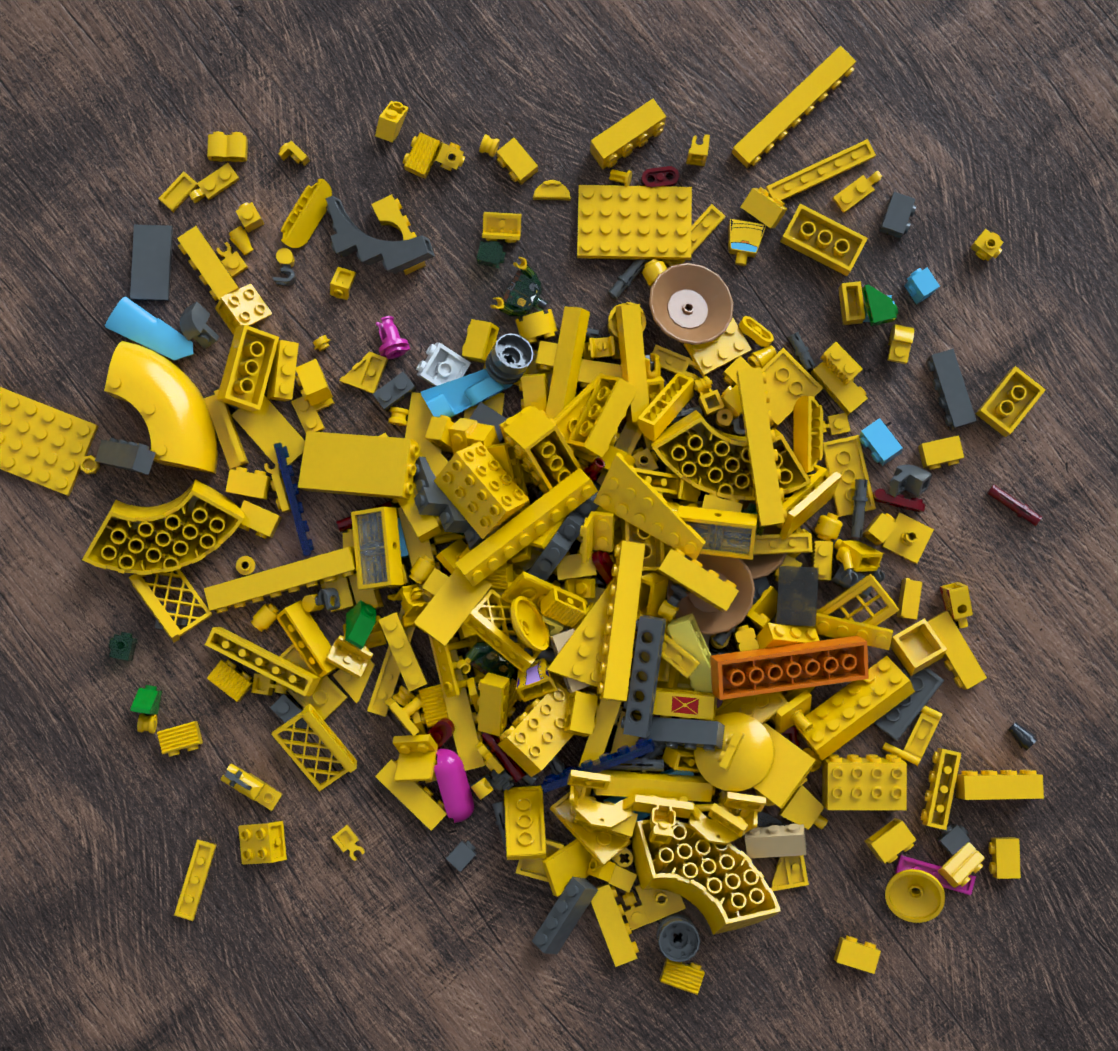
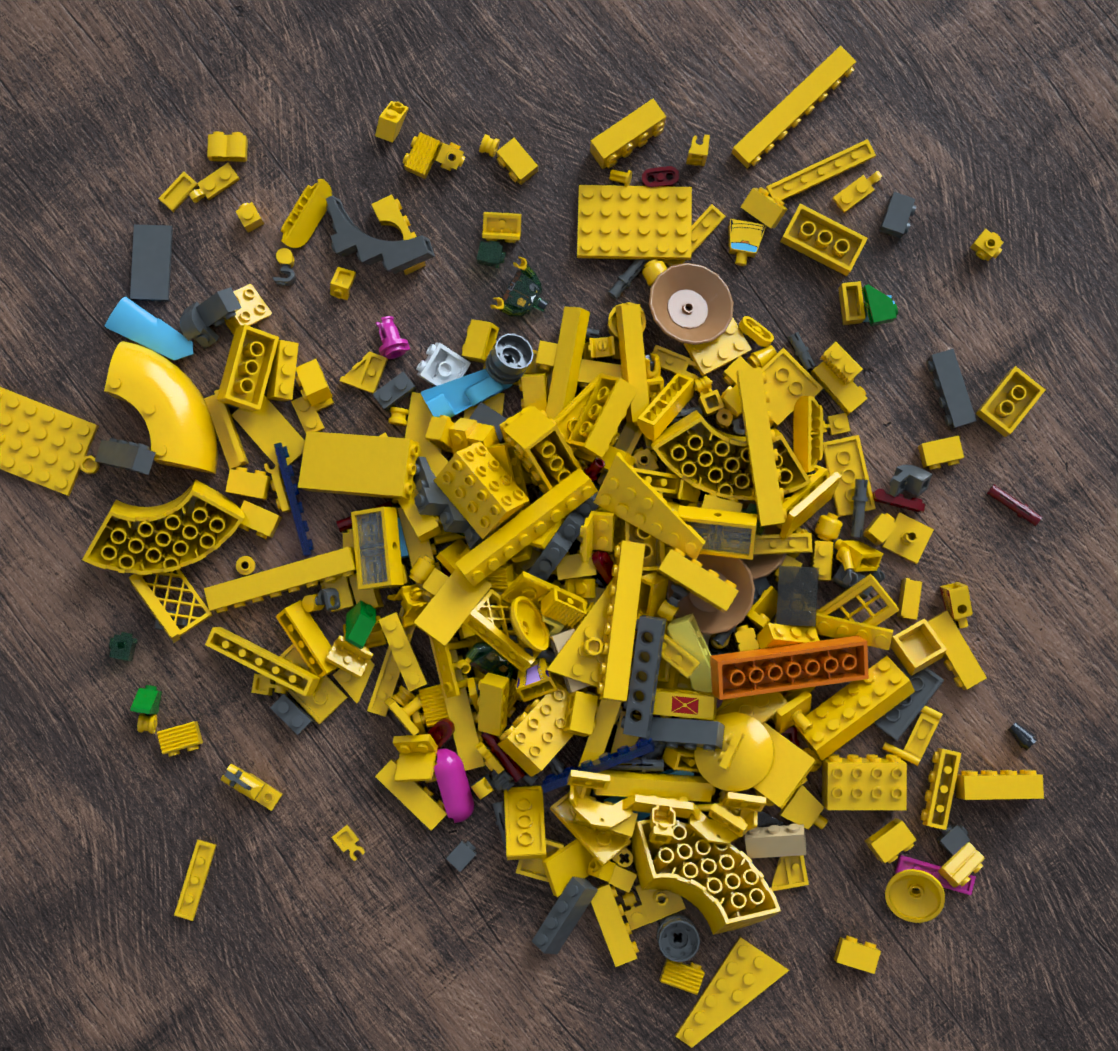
(207, 263): yellow brick -> none
(219, 307): none -> dark grey brick
(230, 680): yellow brick -> none
(232, 262): yellow plate -> none
(241, 240): yellow cone -> none
(262, 843): yellow bracket -> none
(265, 617): yellow brick -> none
(294, 152): yellow bracket -> none
(321, 343): yellow plate -> none
(327, 736): yellow fence -> none
(537, 326): yellow brick -> none
(551, 191): yellow tile -> none
(593, 646): none -> yellow tile
(736, 983): none -> yellow wing
(880, 442): medium azure brick -> none
(900, 343): yellow brick -> none
(921, 285): medium azure brick -> none
(1005, 858): yellow brick -> none

